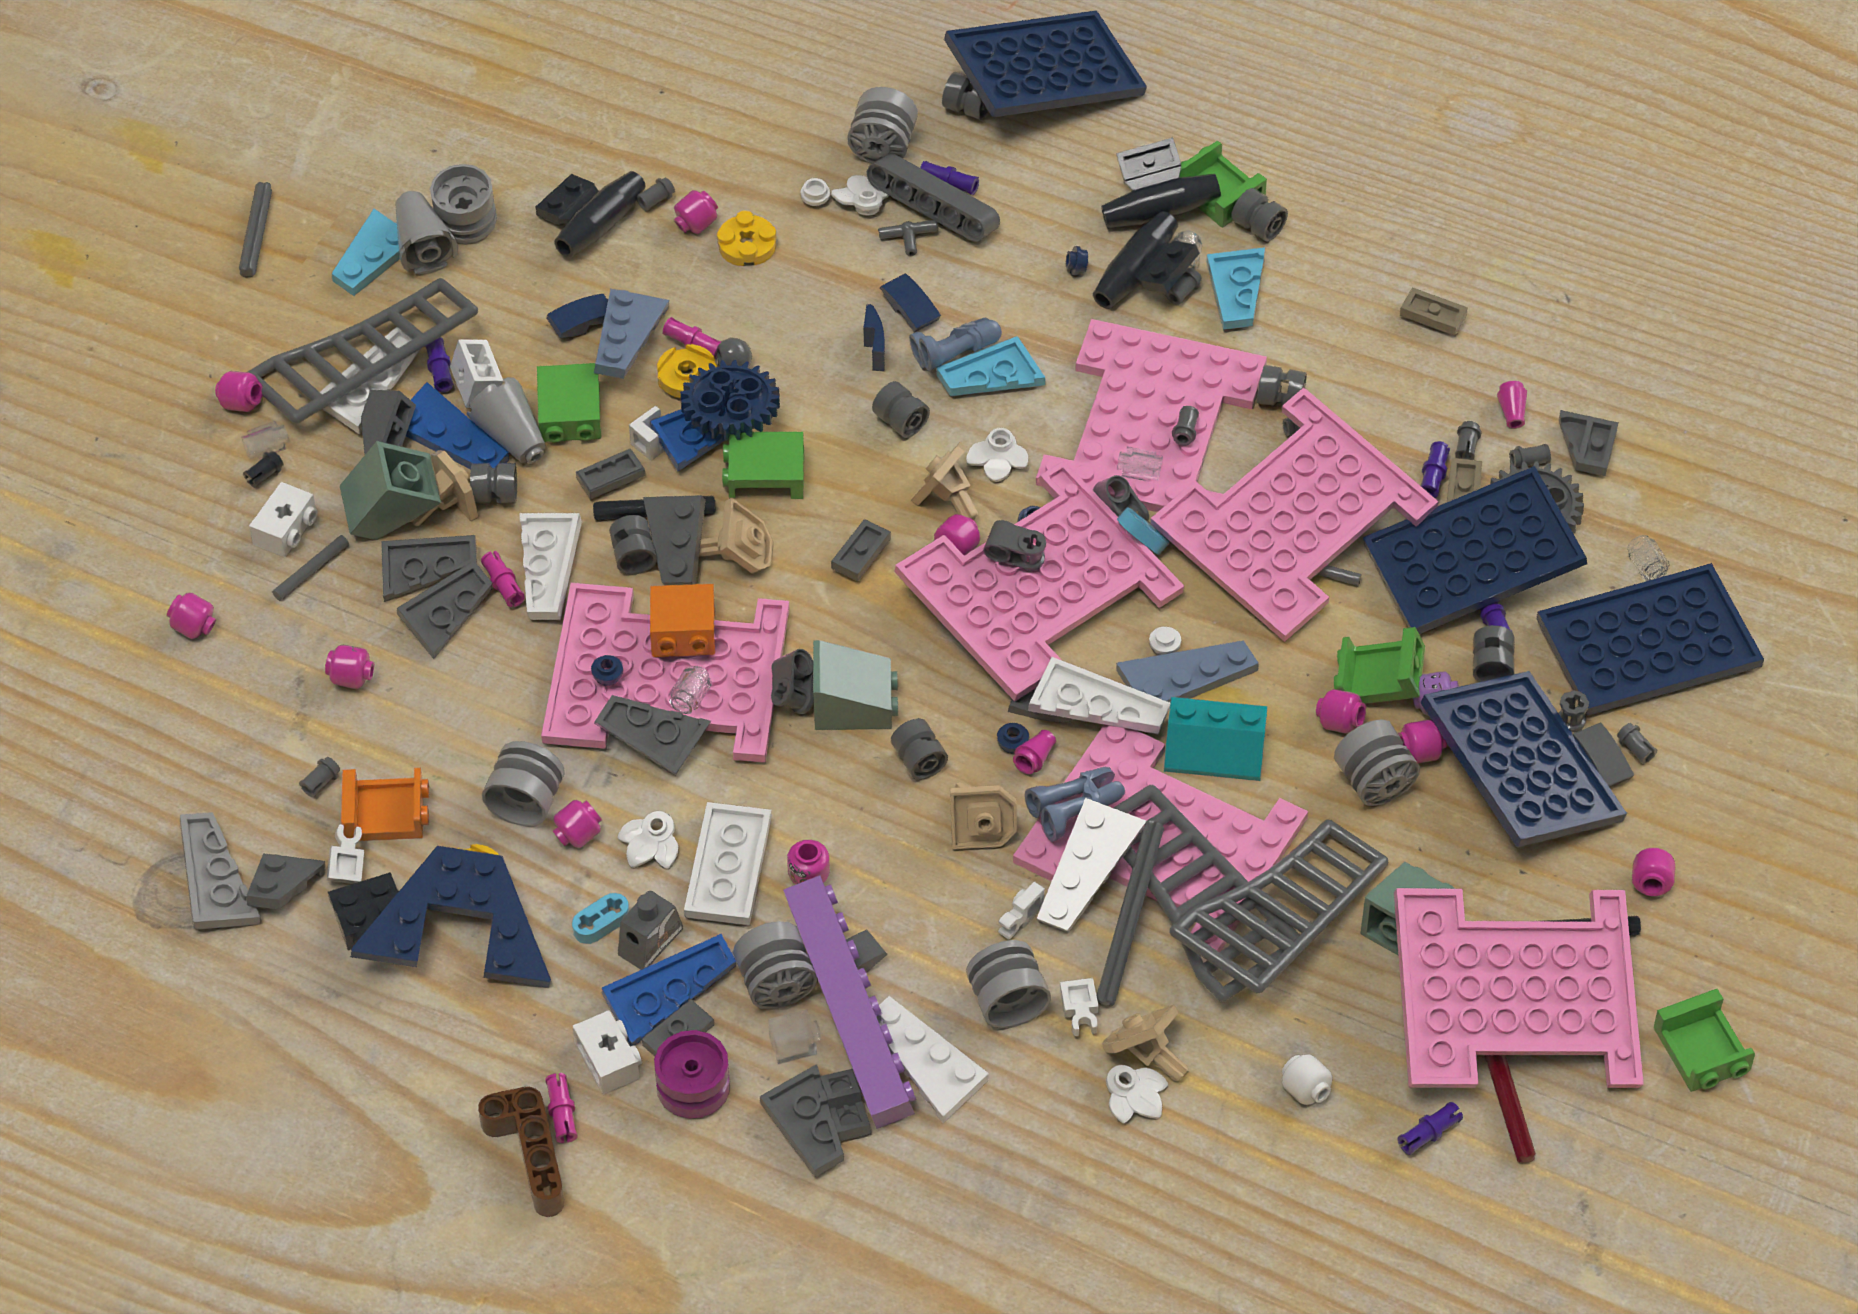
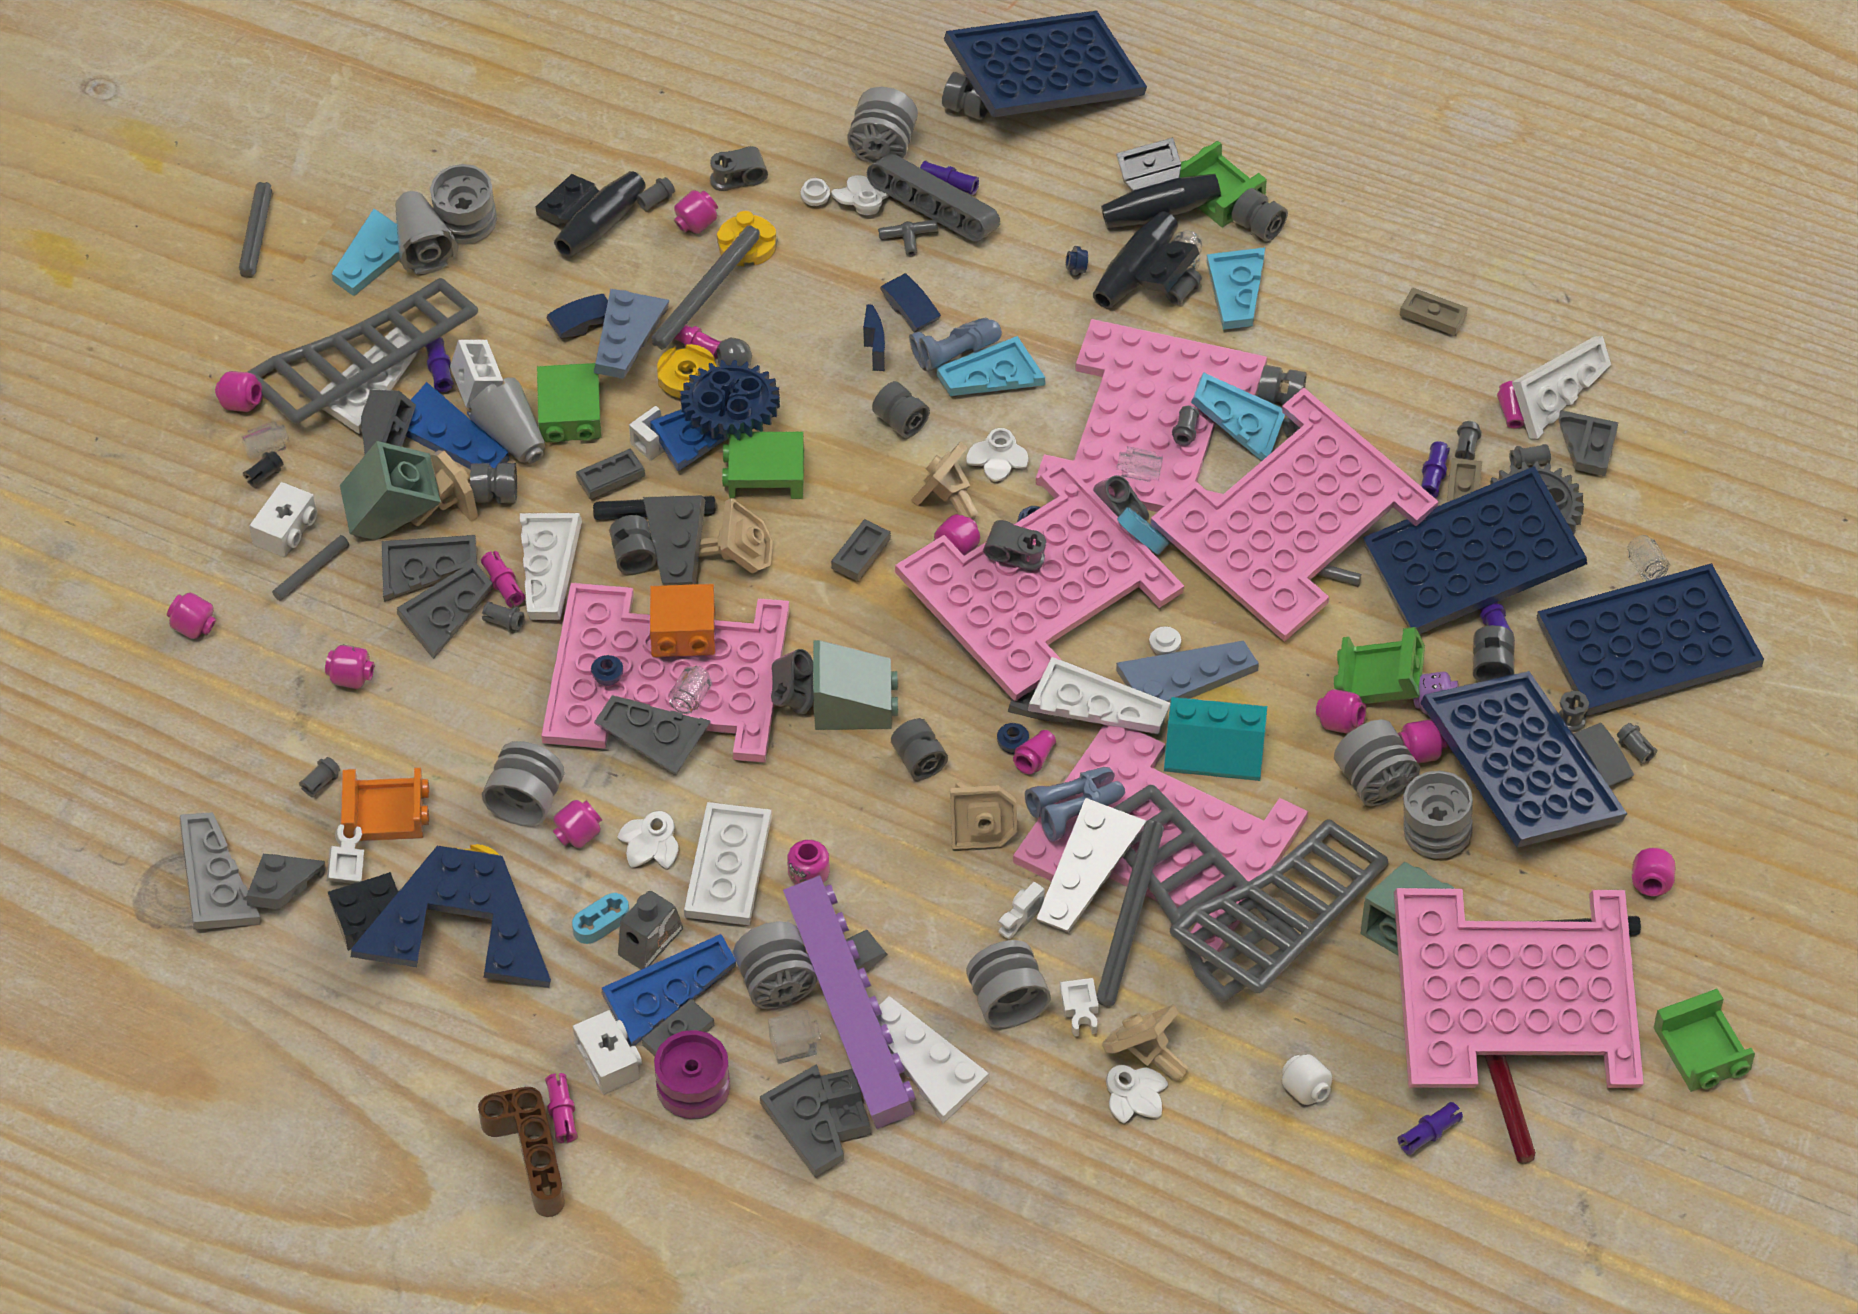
(503, 616): none -> dark grey pin
(705, 287): none -> dark grey axle
(740, 167): none -> dark grey piece
(1240, 414): none -> medium azure wing
(1438, 814): none -> light grey wheel
(1558, 382): none -> white wing

